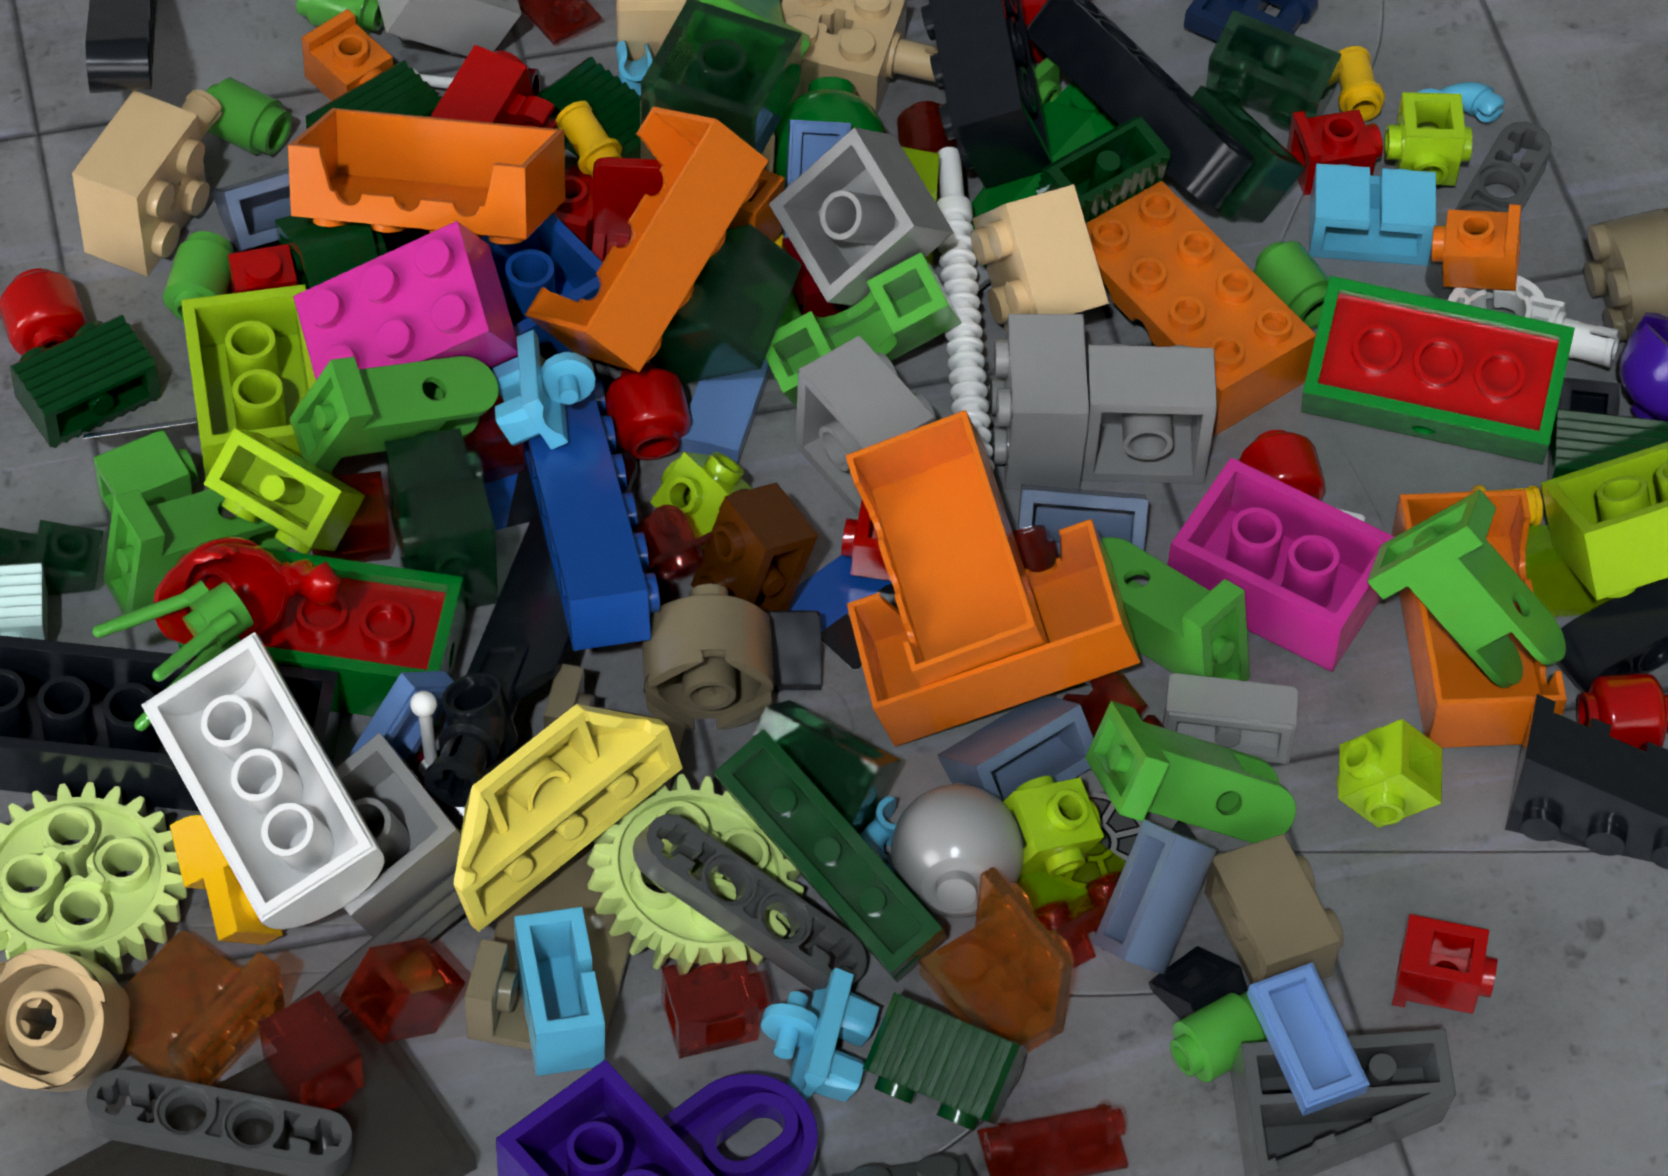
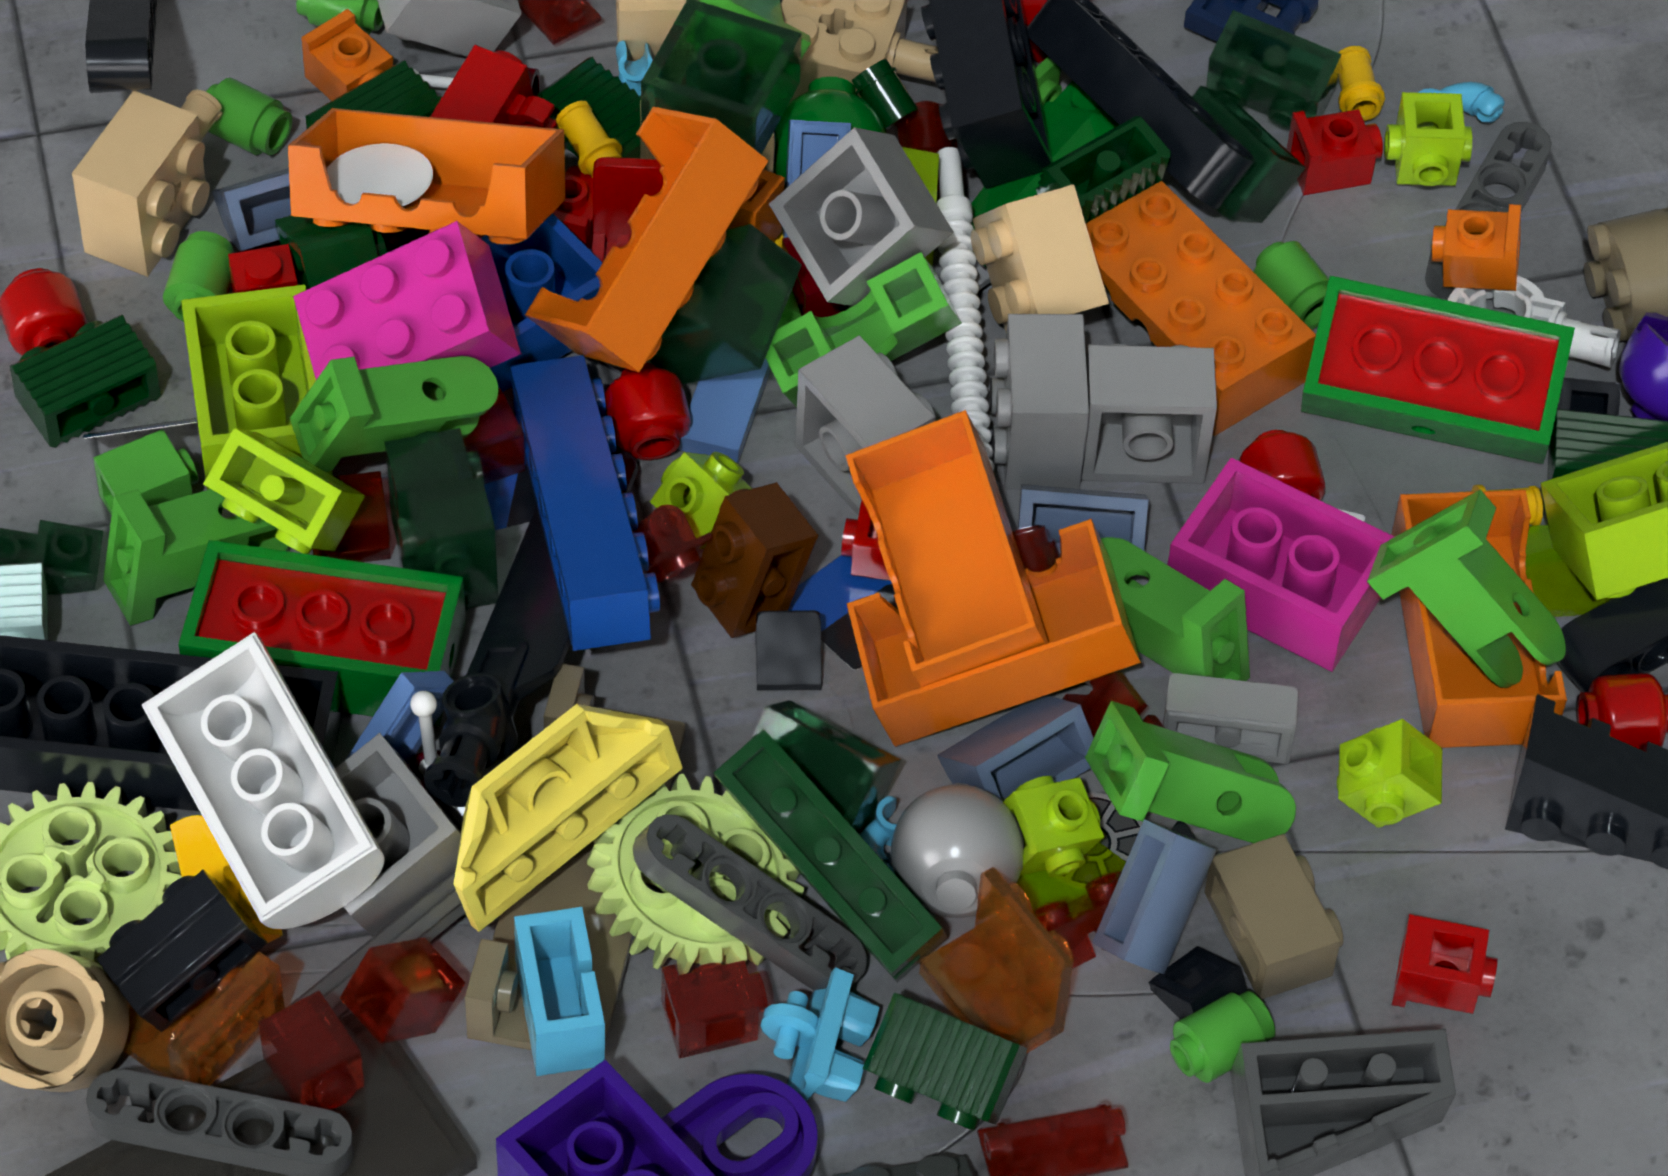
(180, 949): none -> black brick
(214, 622): bright green plant -> none
(253, 575): red piece -> none
(381, 170): none -> white sticker
(538, 390): medium azure hips -> none
(708, 659): dark tan brick -> none
(885, 93): none -> dark green piece
(1307, 1039): medium blue tile -> none
(1372, 216): medium azure piece -> none

